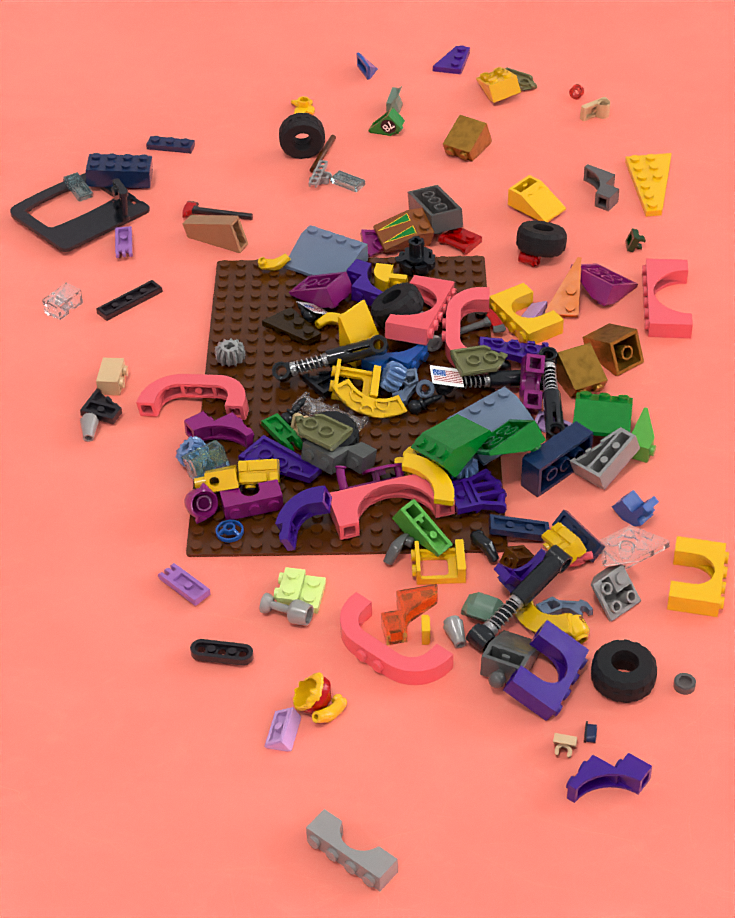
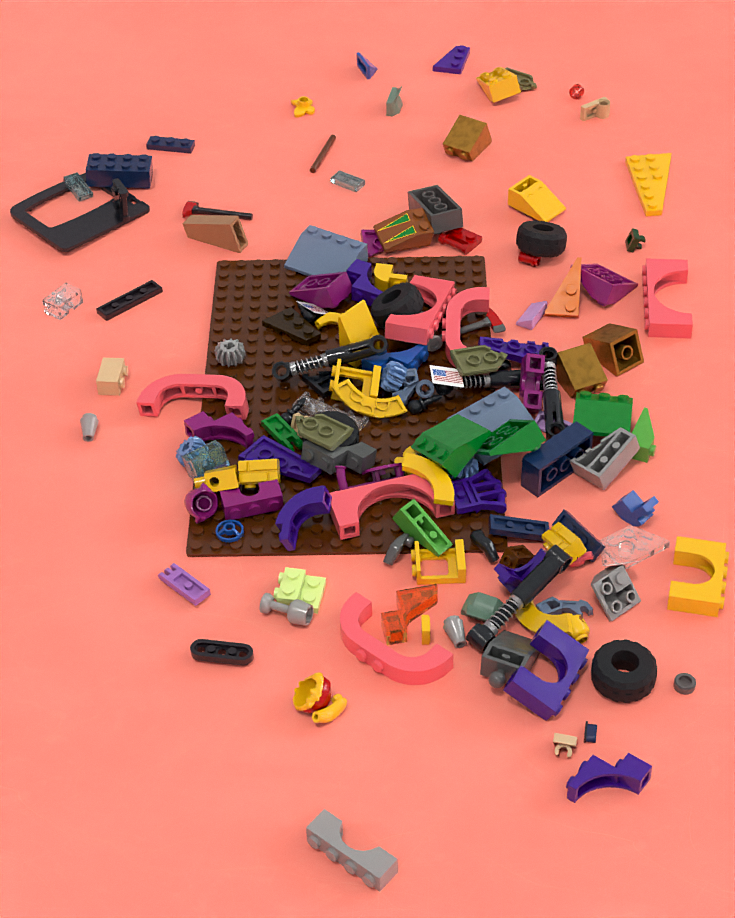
(102, 407): black wing -> none
(123, 241): medium lavender hinge -> none
(273, 264): yellow arm -> none
(283, 730): lavender slope -> none
(302, 124): black tyre -> none
(323, 176): light grey piece -> none
(388, 123): green slope -> none
(415, 256): black piece -> none
(535, 329): yellow arch -> none
(606, 195): dark grey arch -> none

